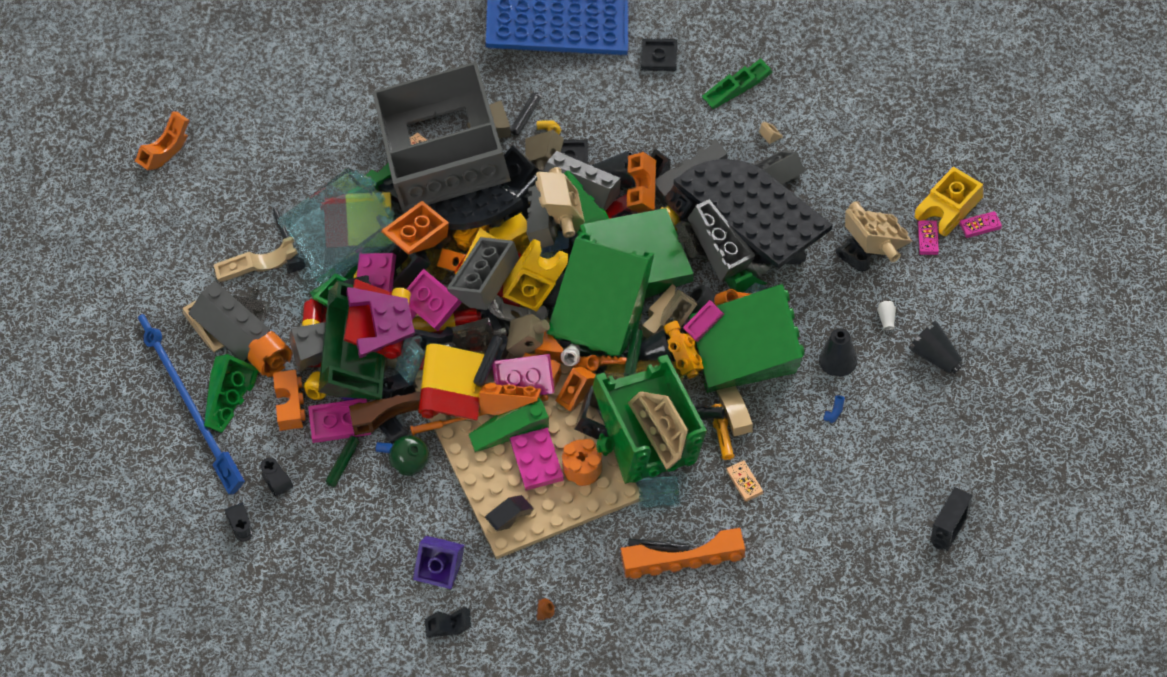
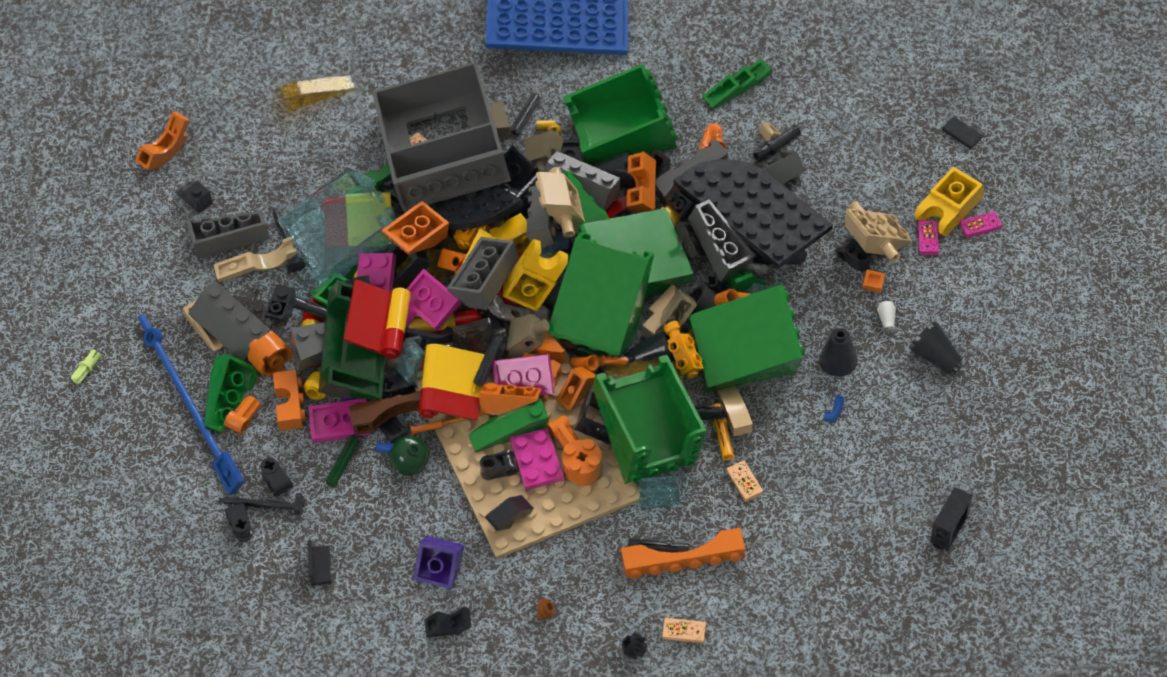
(85, 367): none -> yellowish green axle
(195, 196): none -> black slope
(226, 232): none -> dark grey wedge
(240, 419): none -> orange piece
(281, 303): none -> black slope
(297, 506): none -> black piece
(305, 92): none -> clear yellow wedge
(310, 308): none -> black pin
(319, 564): none -> black panel
(389, 316): magenta wing -> none
(499, 464): none -> black piece
(562, 430): none -> orange piece
(571, 355): white cone -> none
(604, 444): green plate -> none
(621, 116): none -> green windscreen
(633, 352): dark green axle -> none
(634, 645): none -> black gear
(659, 54): black plate -> none
(661, 425): tan wedge -> none
(684, 630): none -> light nougat tile
(703, 321): dark pink tile -> none
(711, 132): none -> orange piece
(714, 283): none -> black gear
(772, 146): none -> black pin
(873, 281): none -> orange plate
(962, 132): none -> black tile

